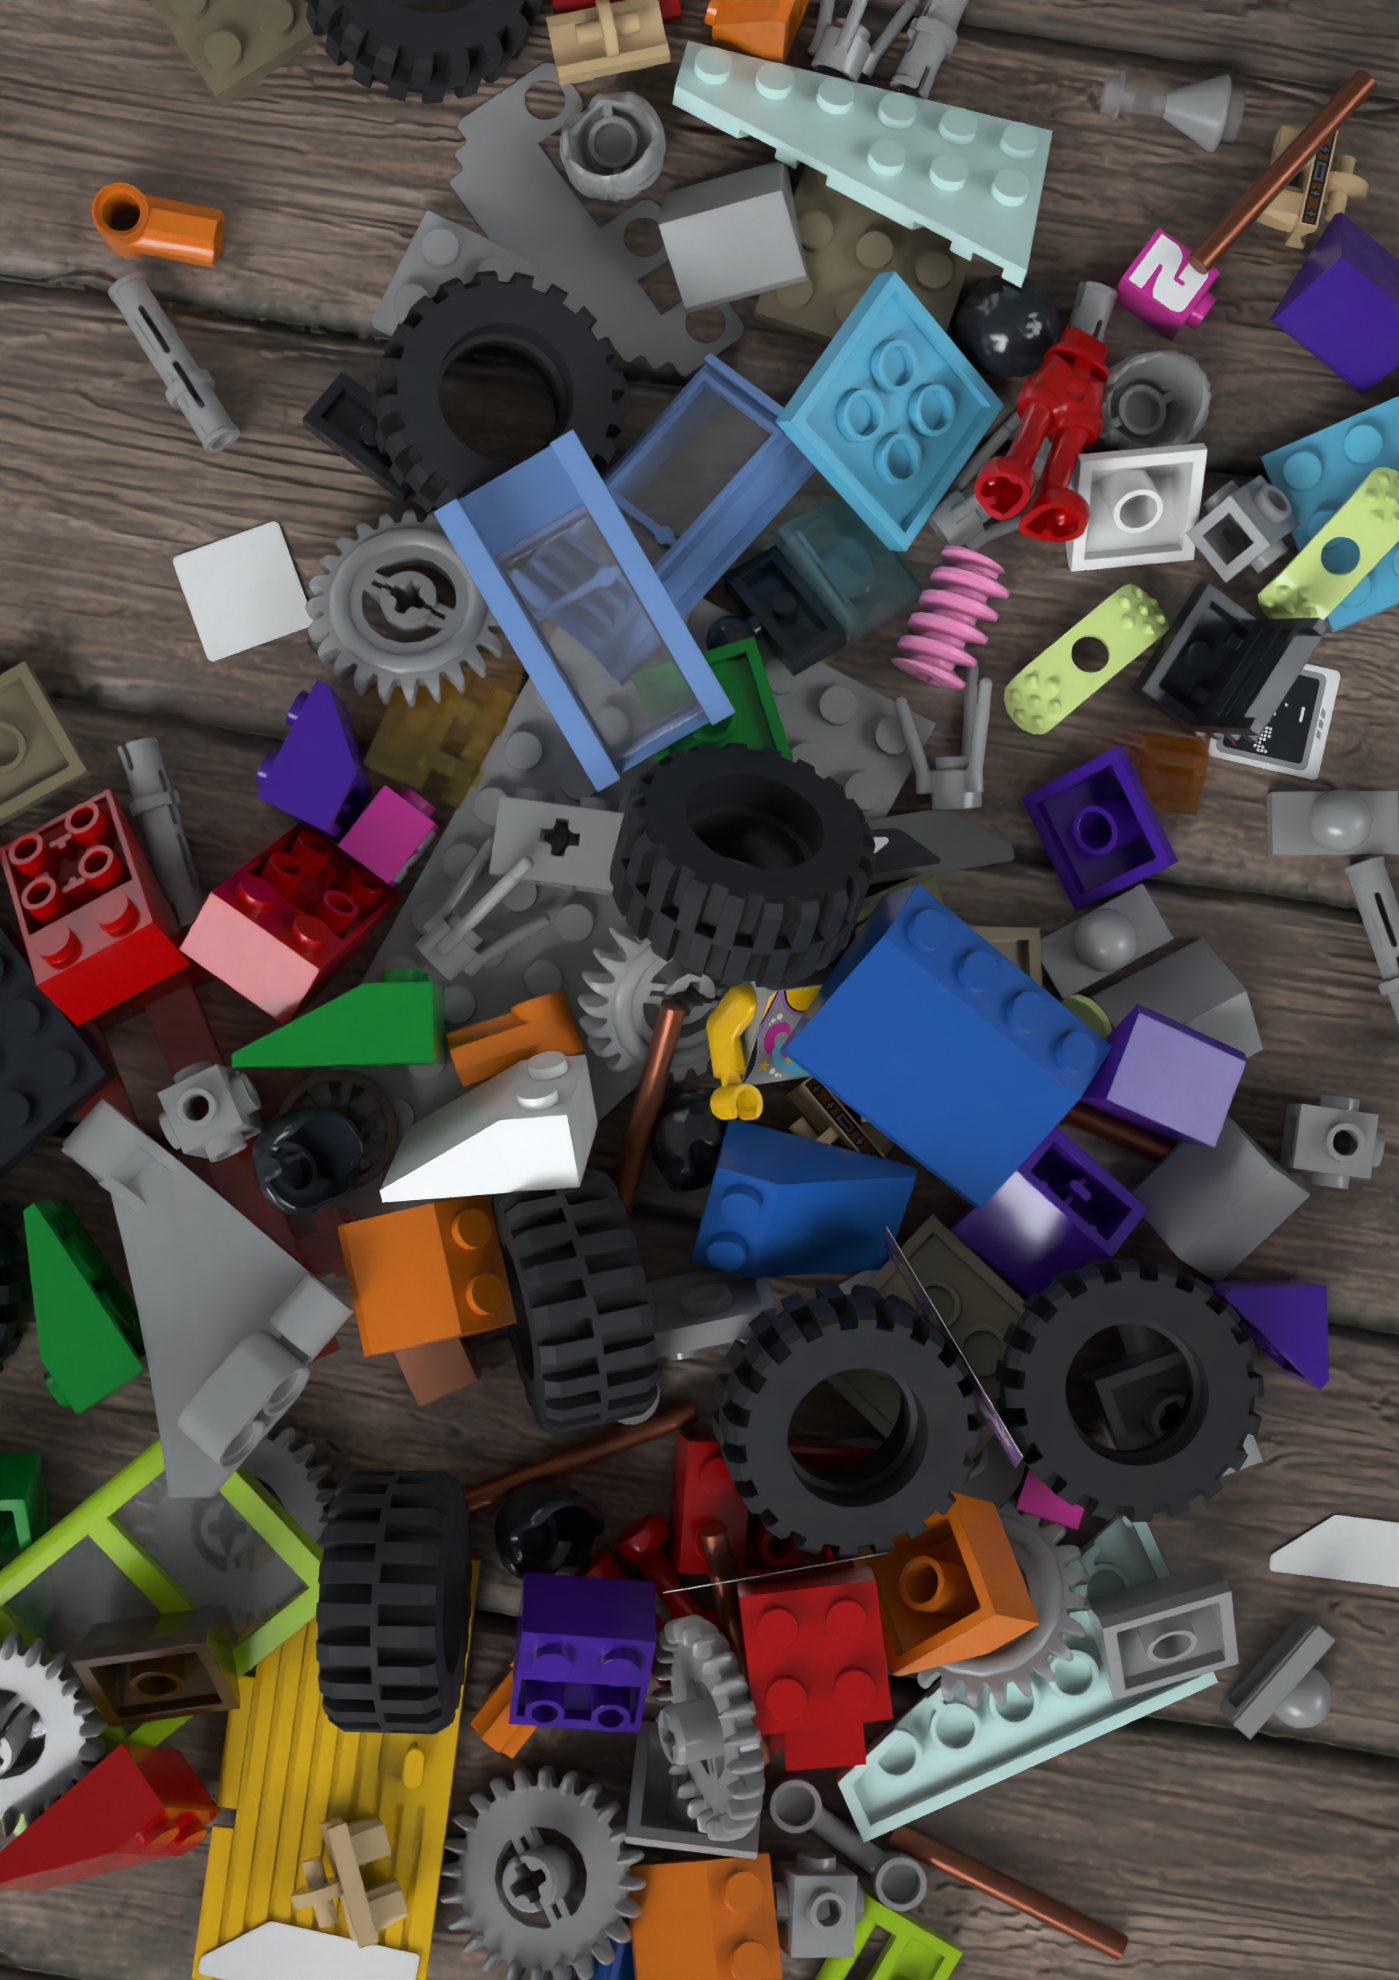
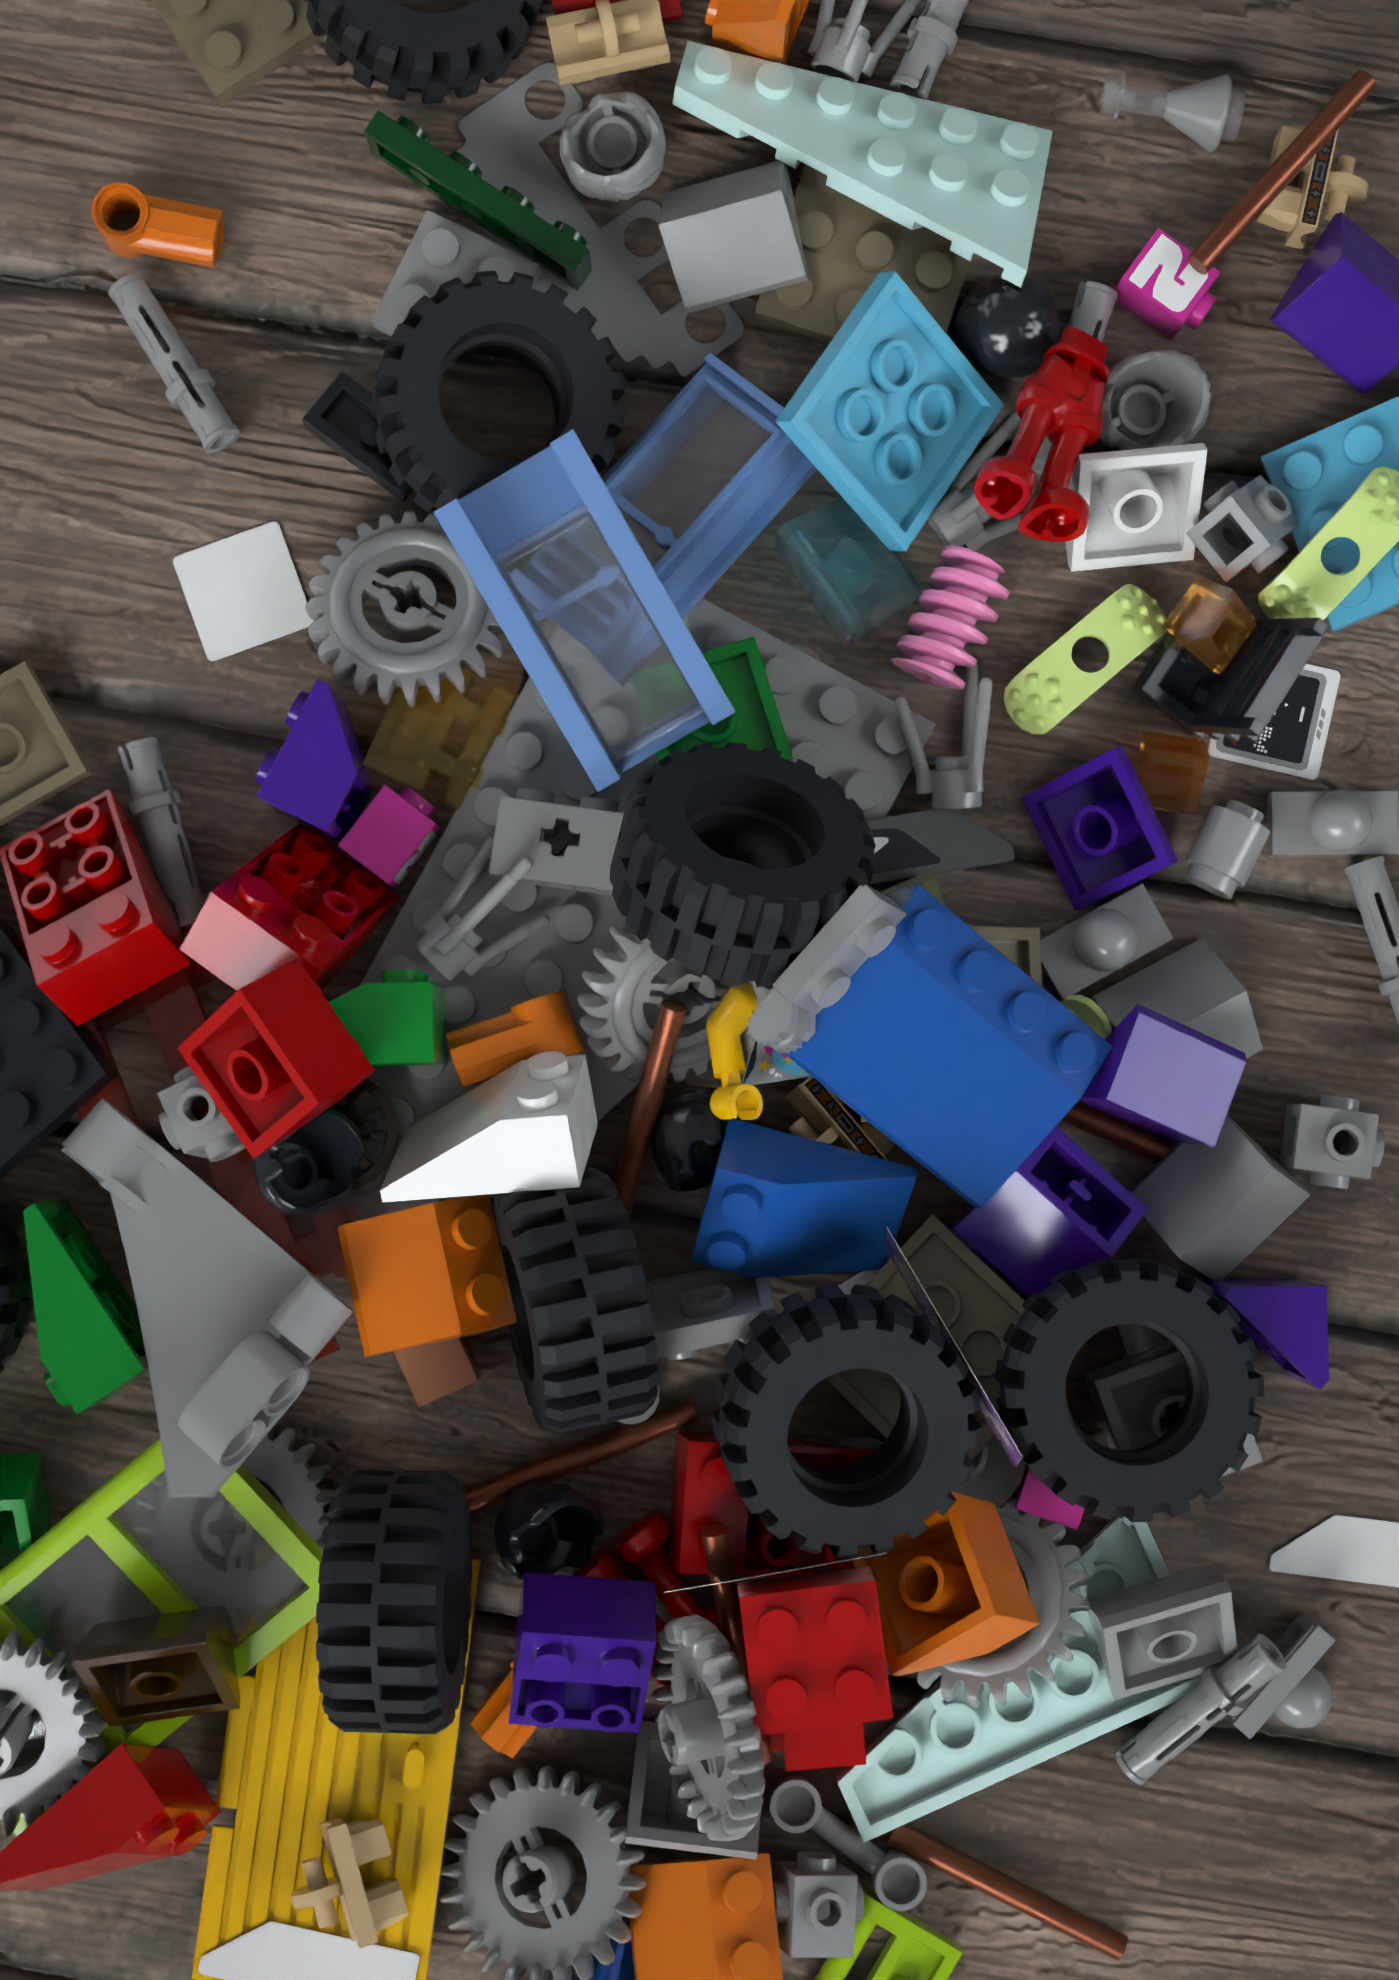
(275, 1057): none -> red slope
(460, 185): none -> dark green plate
(780, 611): black plate -> none
(824, 970): none -> light grey hinge
(1211, 623): none -> clear orange slope
(1219, 1694): none -> light grey pin
(1226, 848): none -> light grey brick

